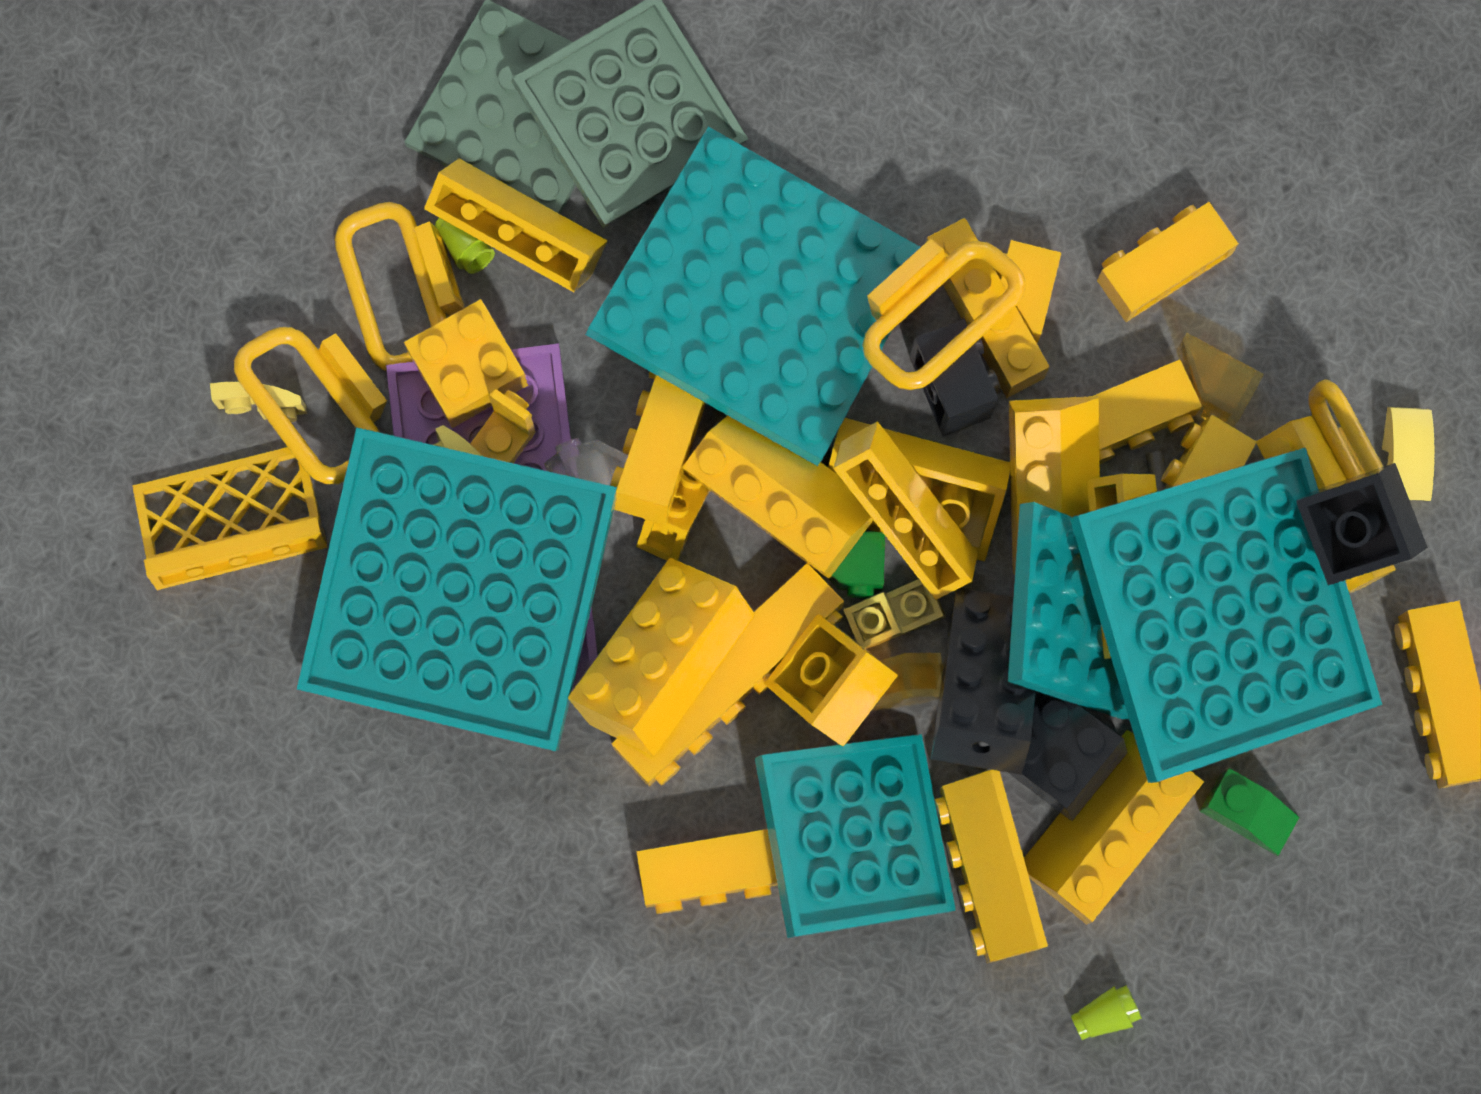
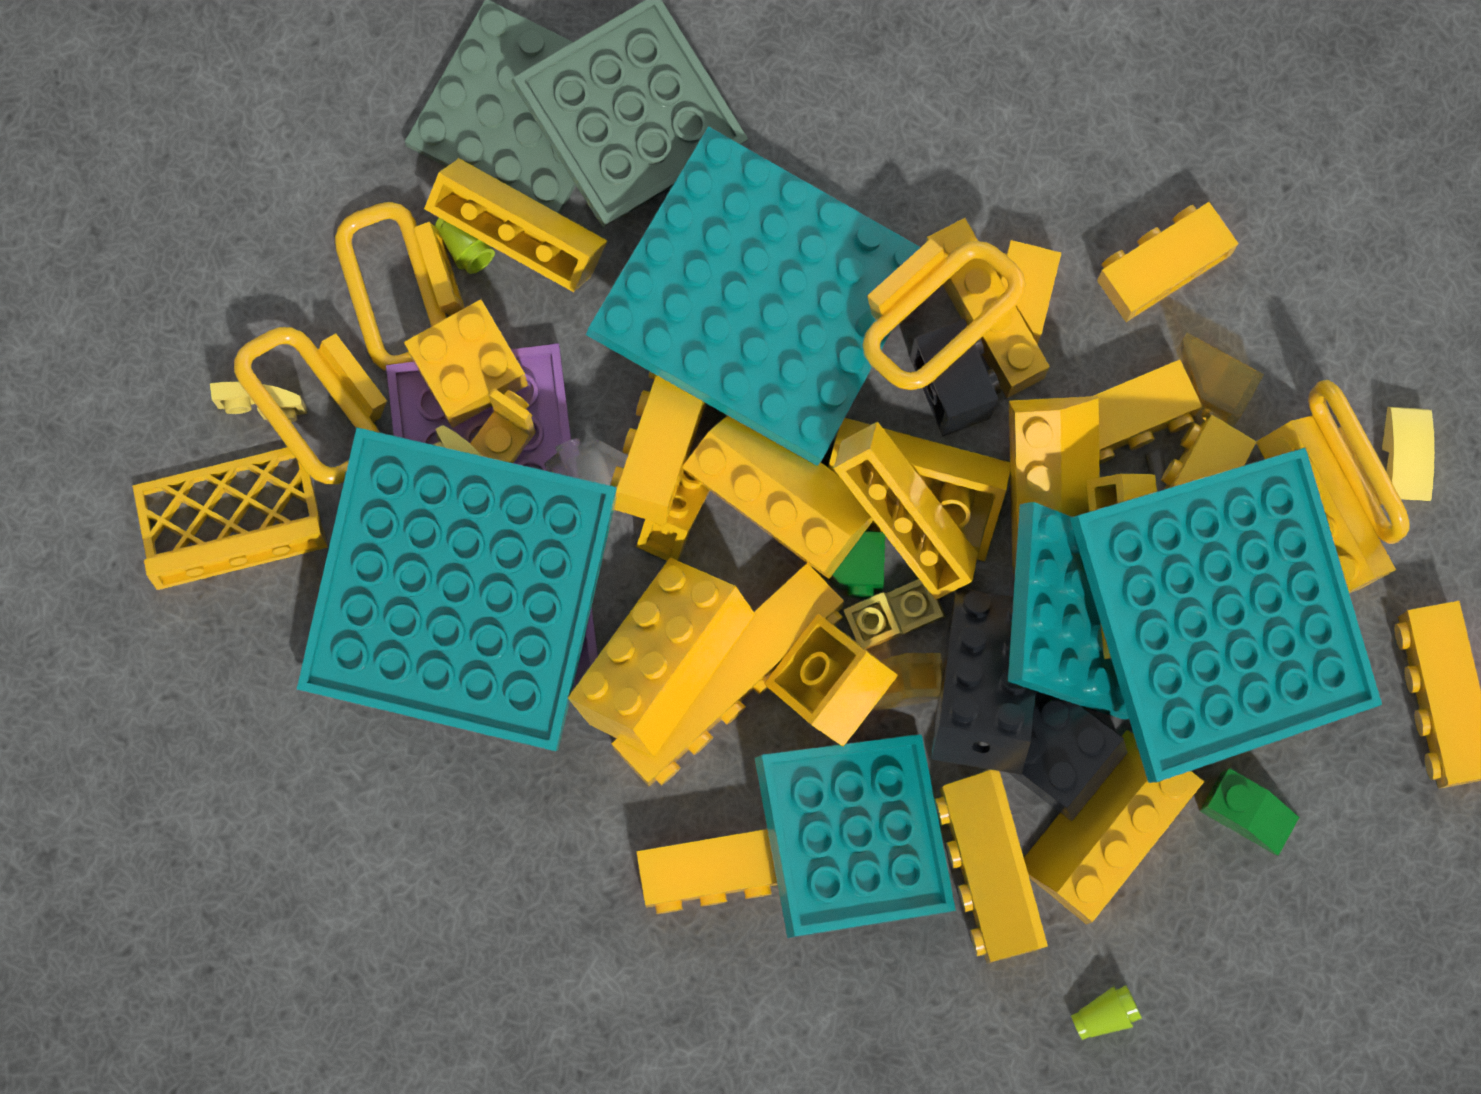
(1361, 524): black brick -> none

